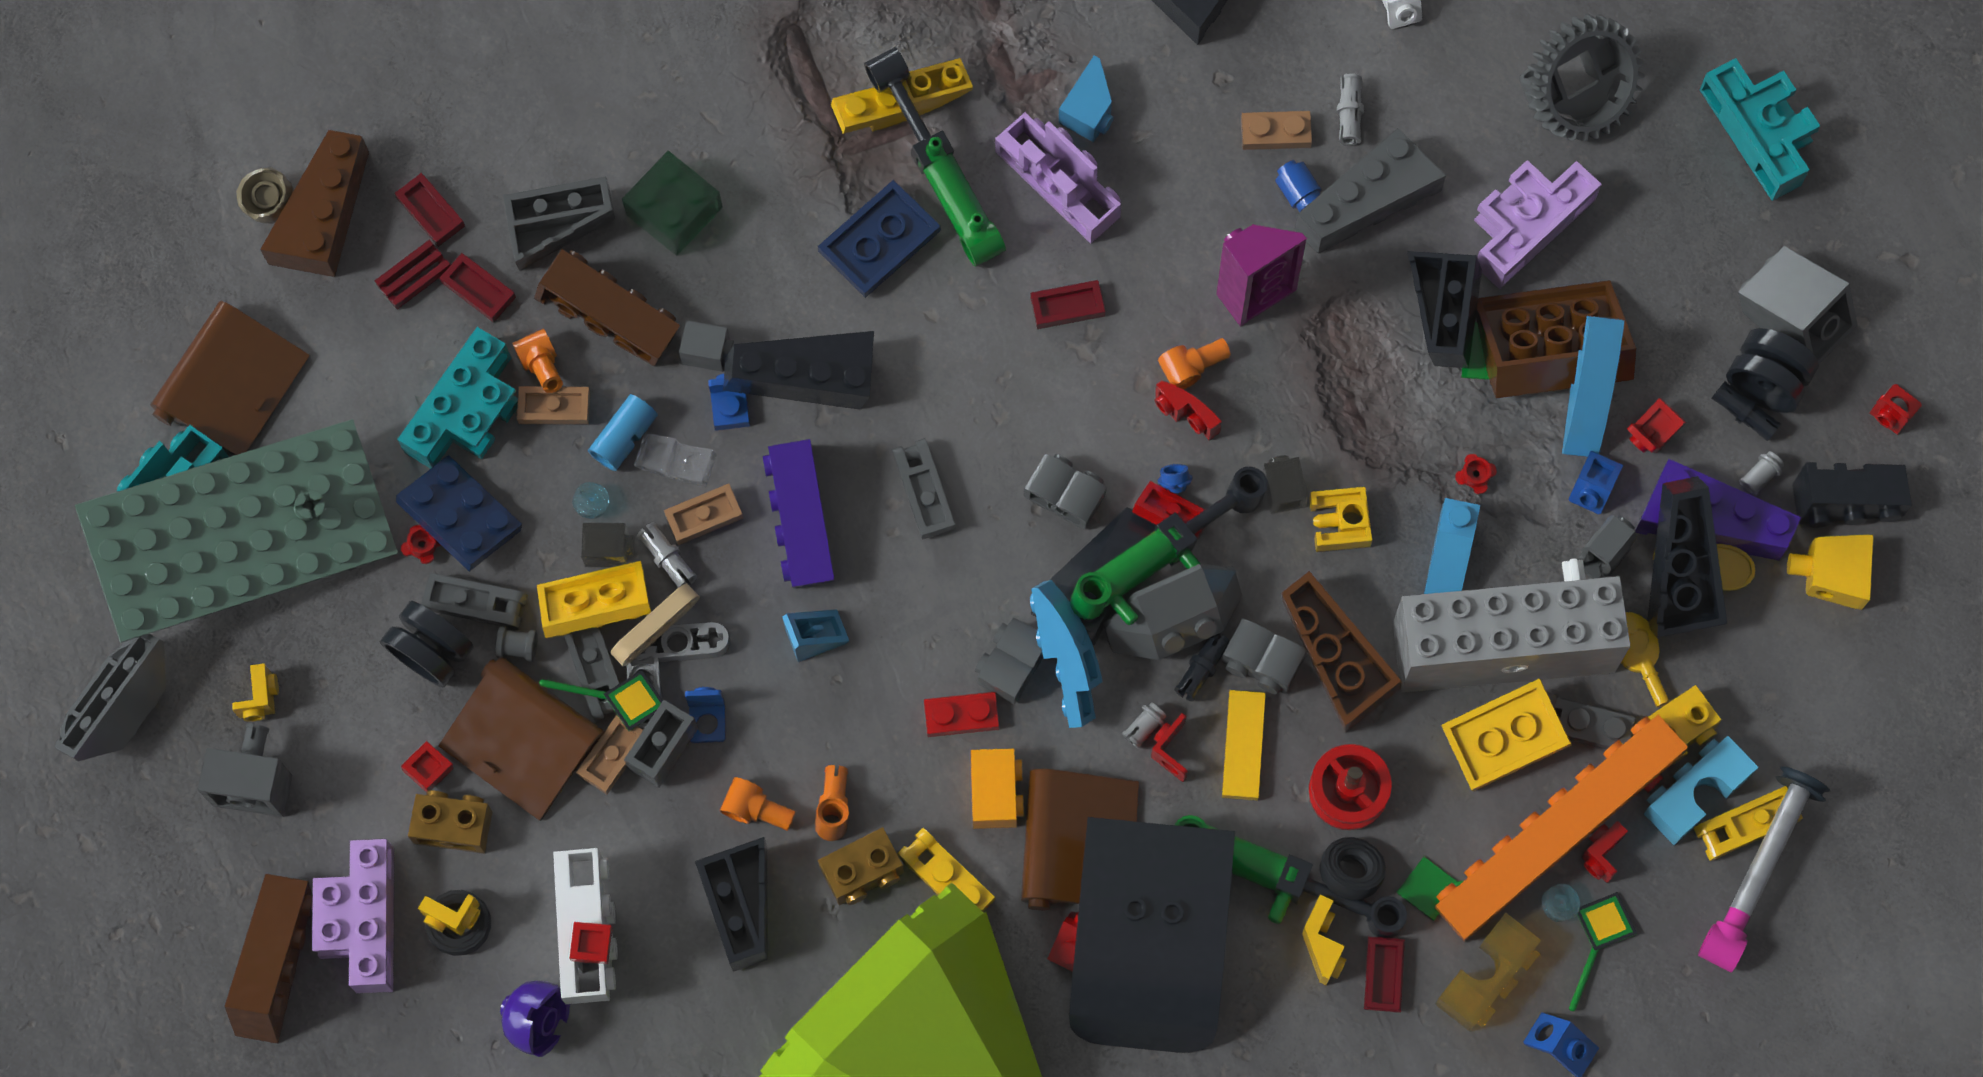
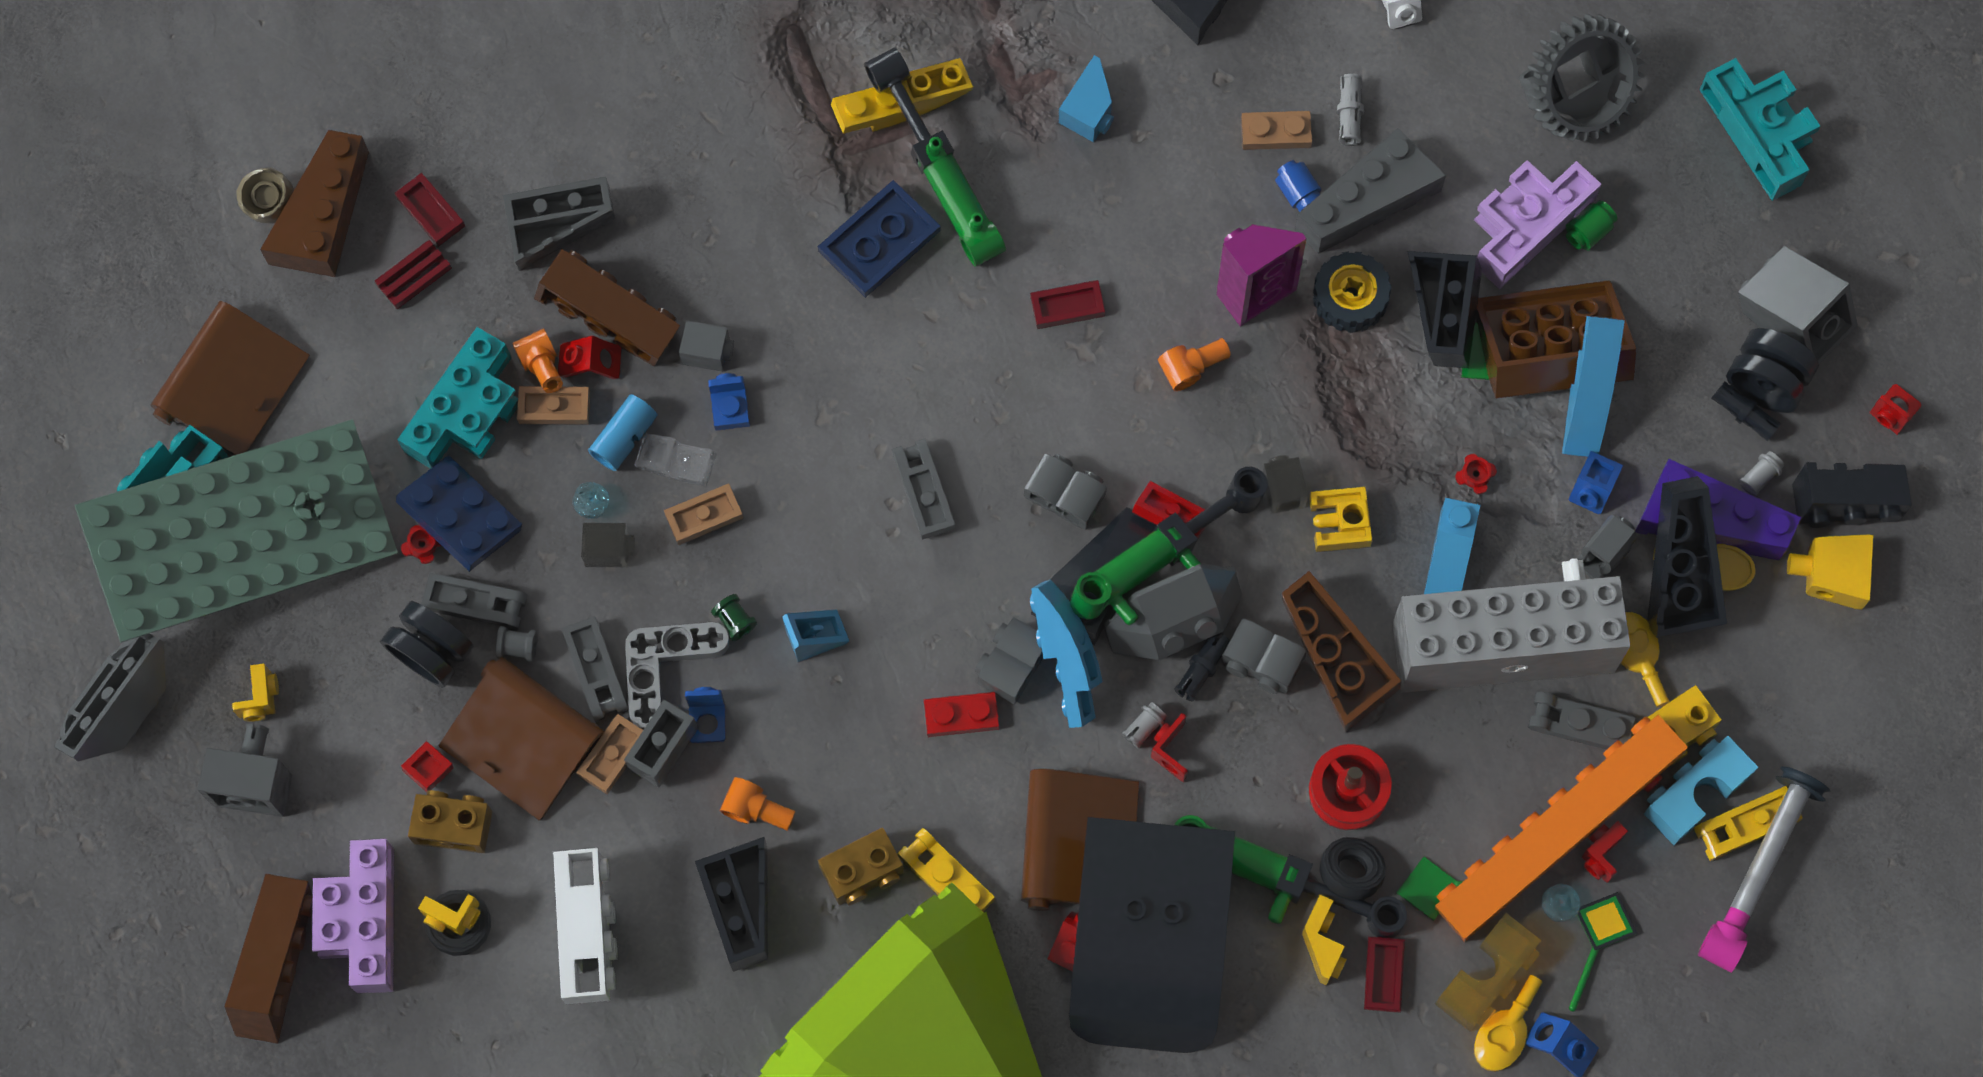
(477, 287): dark red tile -> none
(532, 1016): dark purple cylinder -> none
(584, 356): none -> red bracket
(591, 943): red plate -> none
(593, 599): yellow plate -> none
(632, 699): piece -> none
(655, 624): tan beam -> none
(666, 555): light grey pin -> none
(672, 203): clear green brick -> none
(734, 617): none -> dark green bush
(800, 513): dark purple wedge -> none
(805, 369): black wedge -> none
(833, 803): orange pin -> none
(994, 788): light orange brick -> none
(1059, 174): lavender piece -> none
(1175, 478): blue plate -> none
(1179, 403): red slope -> none
(1243, 745): yellow tile -> none
(1341, 307): none -> black wheel
(1505, 1032): none -> yellow piece
(1506, 735): yellow plate -> none
(1591, 225): none -> green brick
(1655, 427): red bracket -> none

